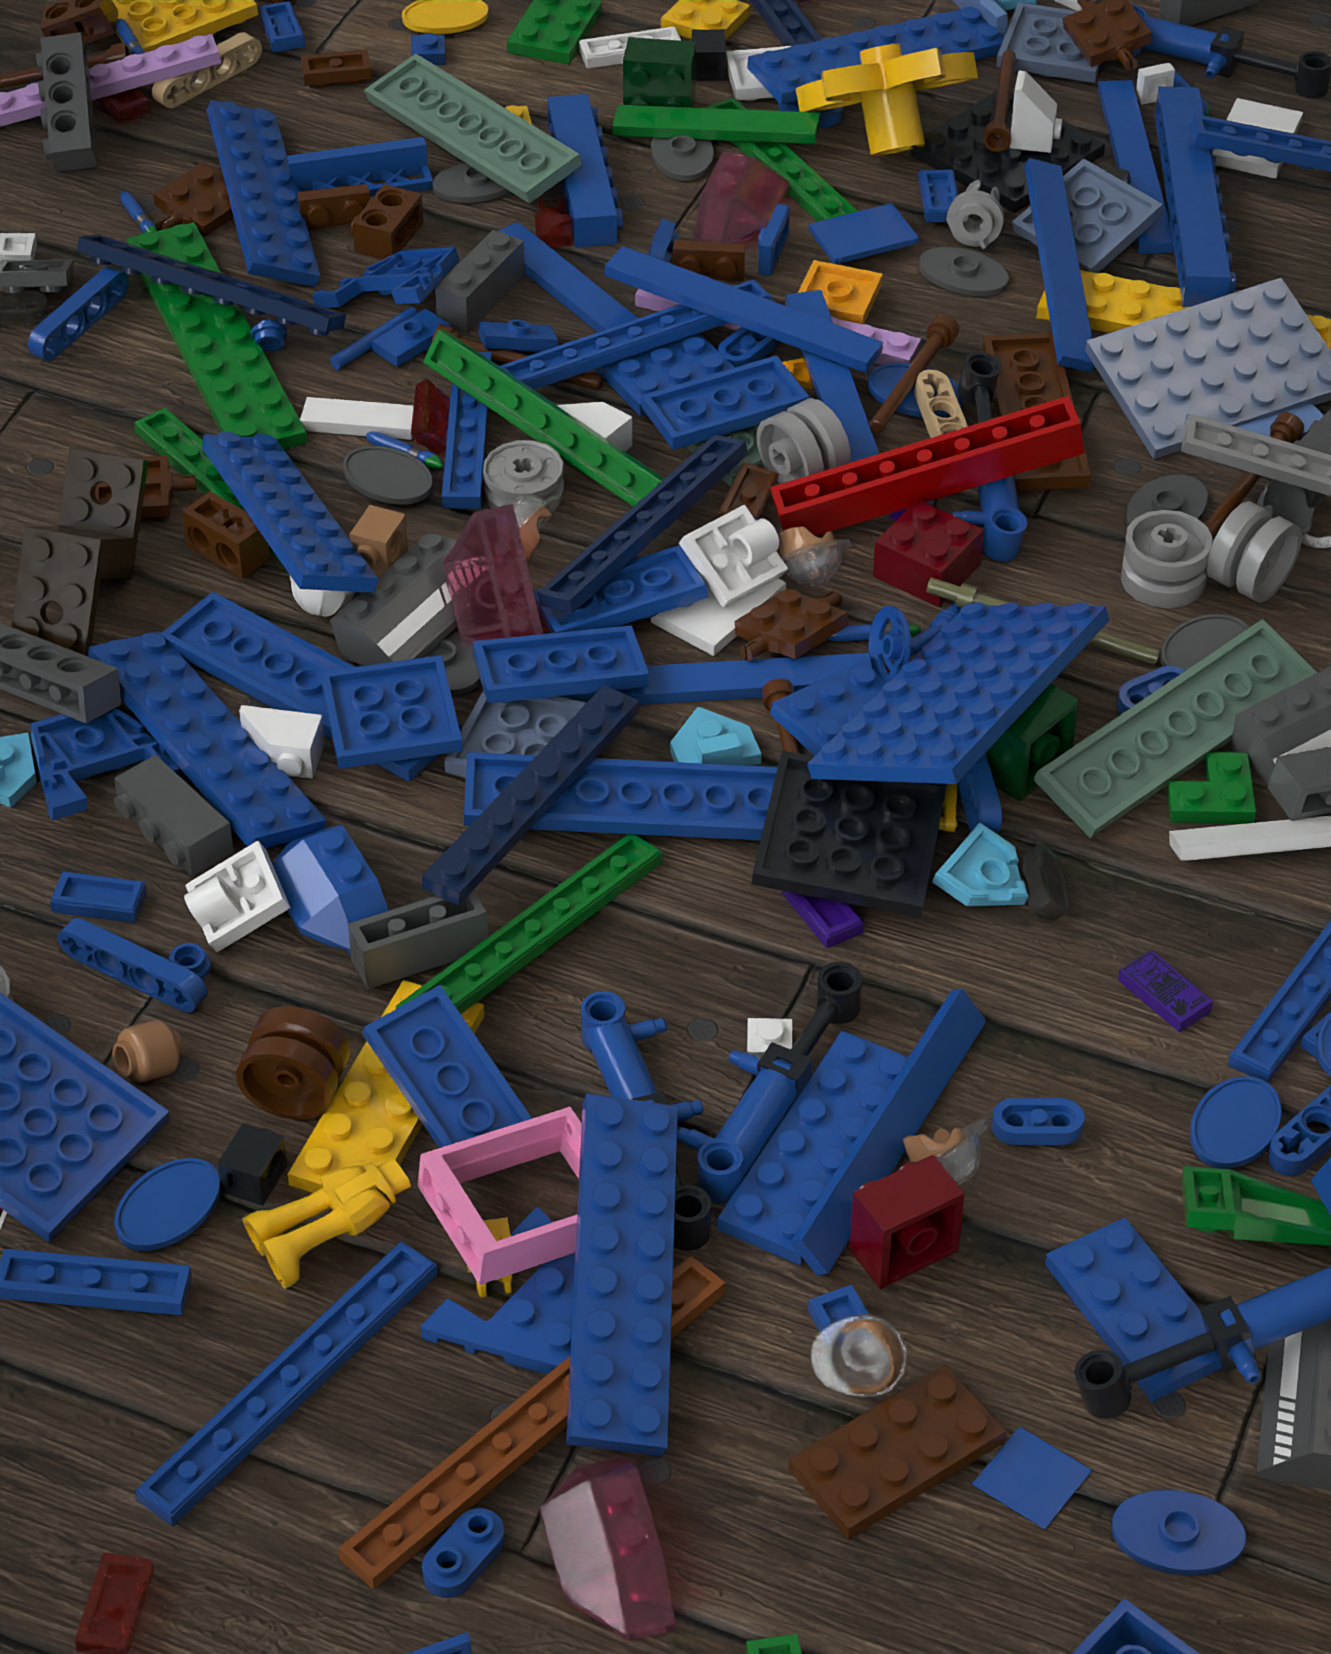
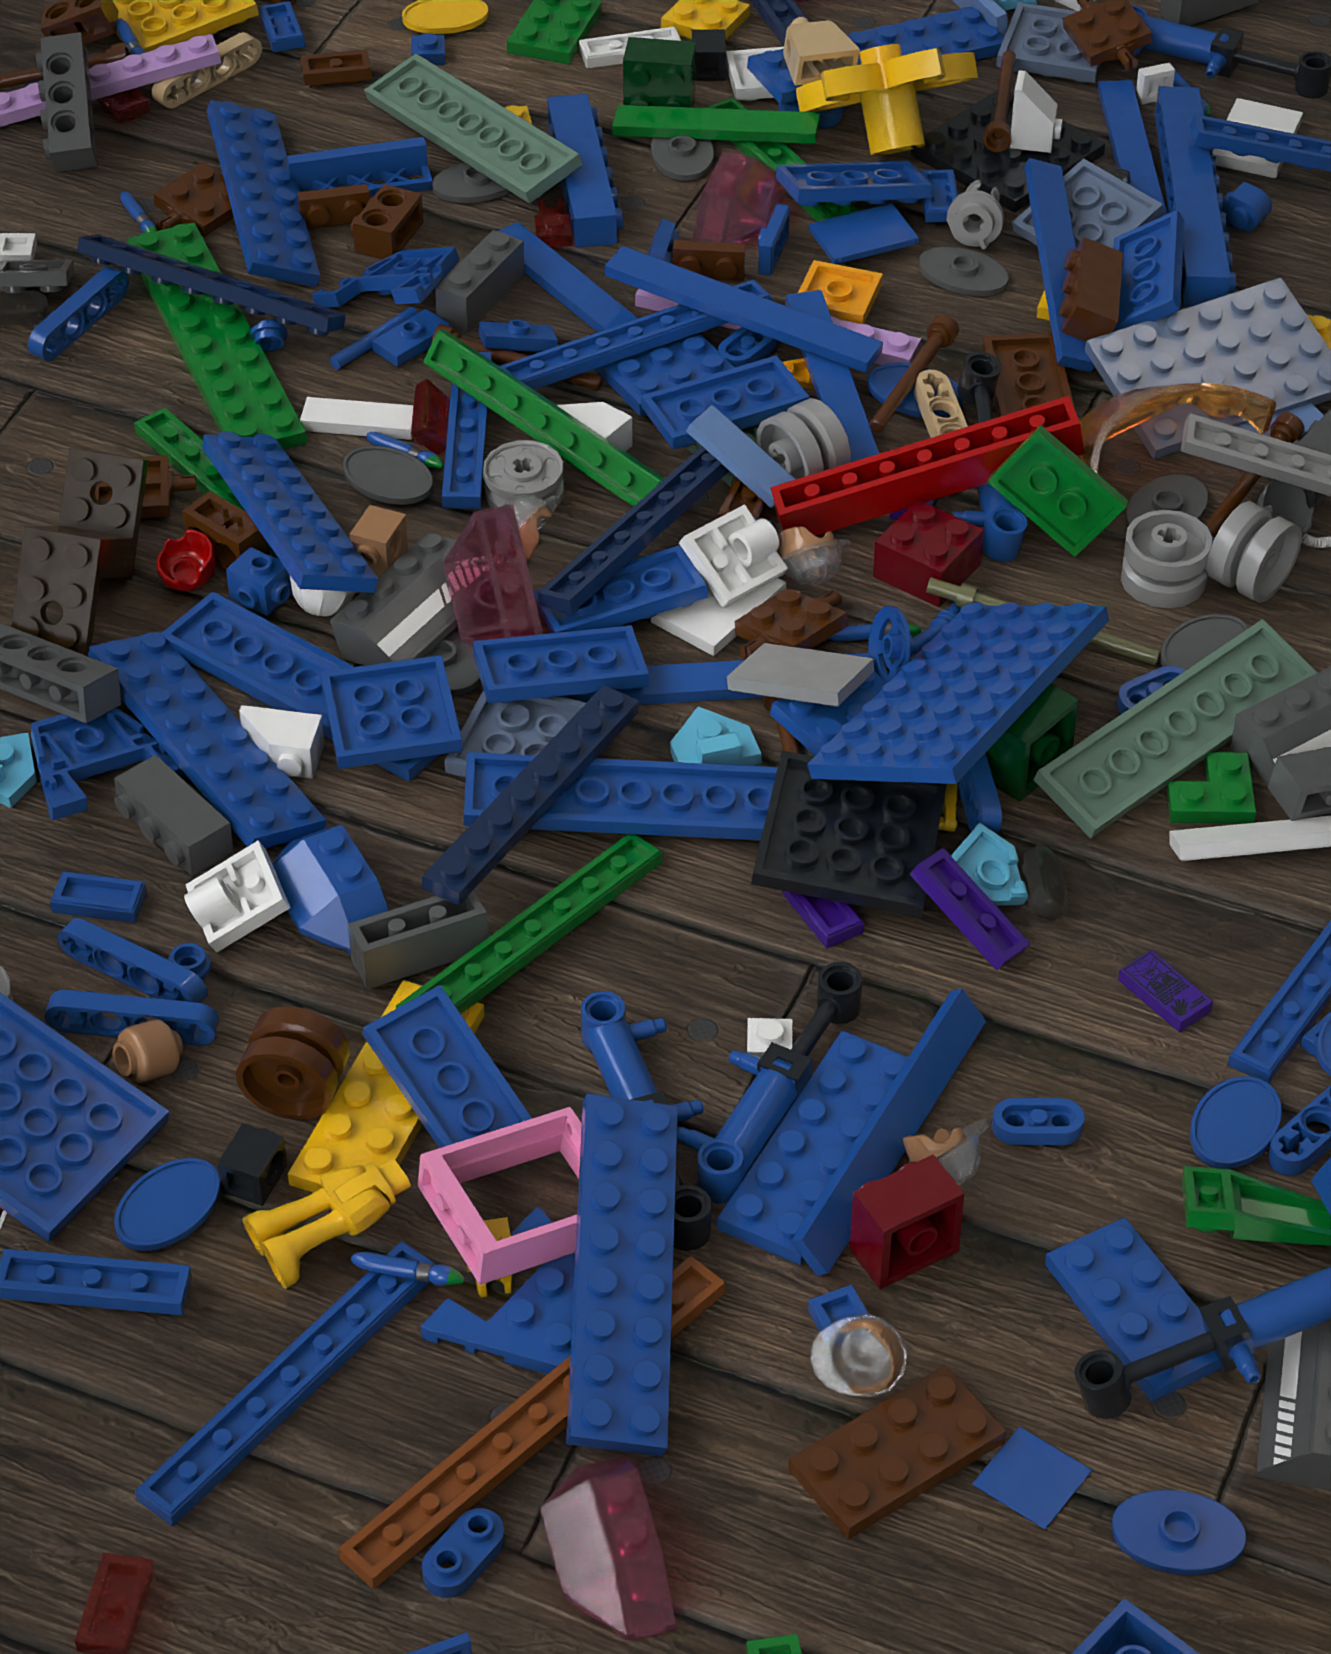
(69, 1012): none -> blue beam
(187, 561): none -> red hair
(258, 581): none -> blue brick
(438, 1274): none -> blue piece
(738, 453): none -> medium blue tile
(800, 674): none -> light grey tile
(816, 48): none -> tan torso
(853, 182): none -> blue plate
(969, 909): none -> dark purple plate
(1057, 491): none -> green plate
(1091, 290): none -> reddish brown brick
(1146, 402): none -> clear orange windscreen
(1151, 270): none -> blue plate
(1246, 207): none -> blue plate

